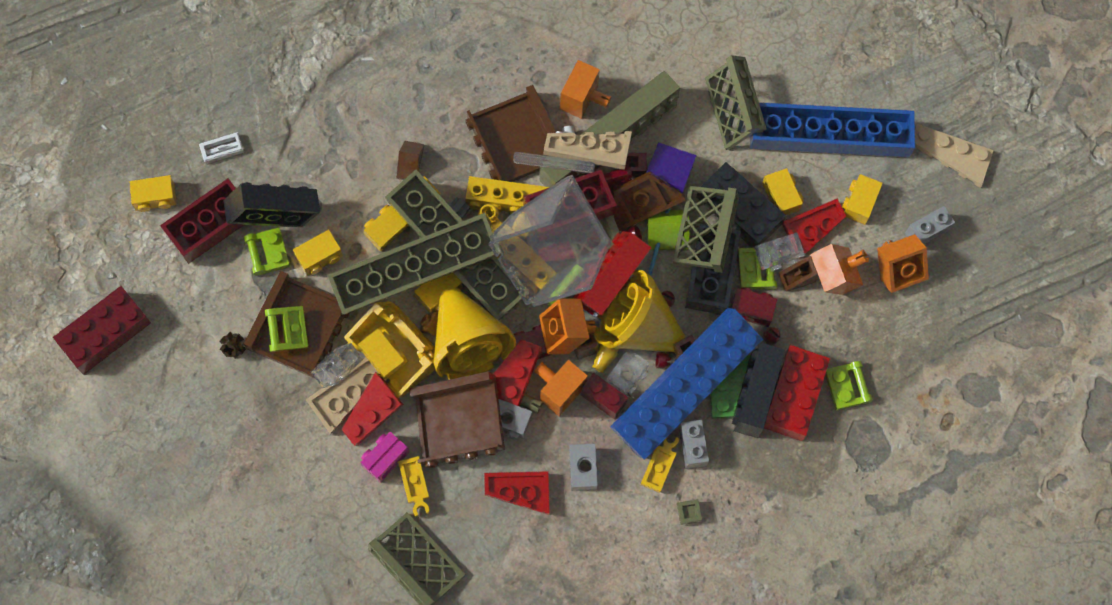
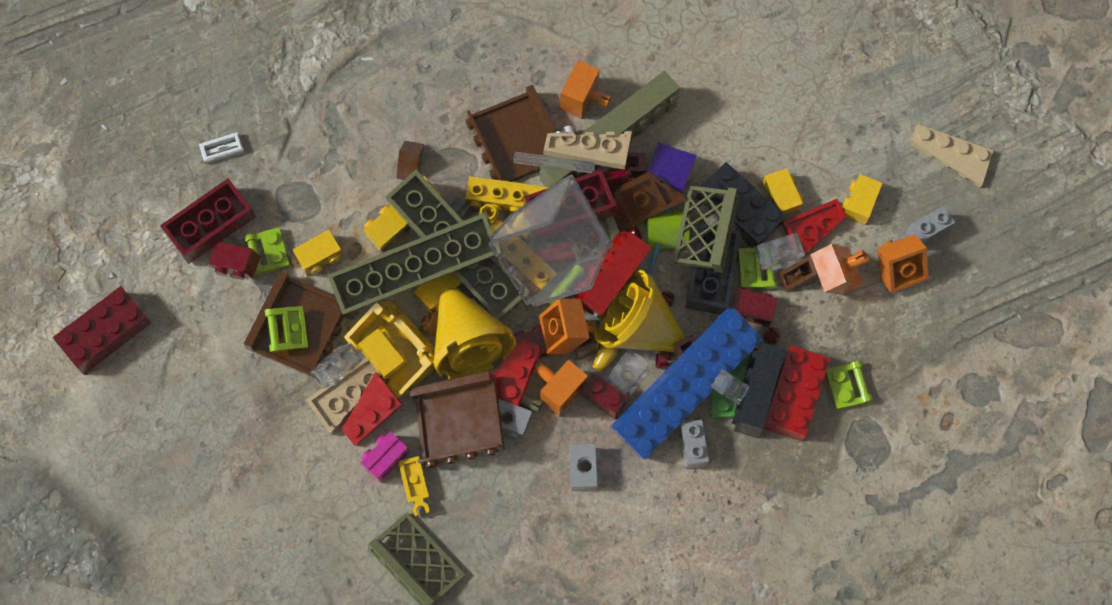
(153, 193): yellow brick -> none
(232, 345): dark brown gear -> none
(234, 260): none -> dark red brick
(271, 205): black brick -> none
(520, 488): red wing -> none
(659, 466): yellow plate -> none
(689, 512): olive plate -> none
(730, 386): none -> clear brick
(744, 96): olive fence -> none
(836, 130): blue brick -> none

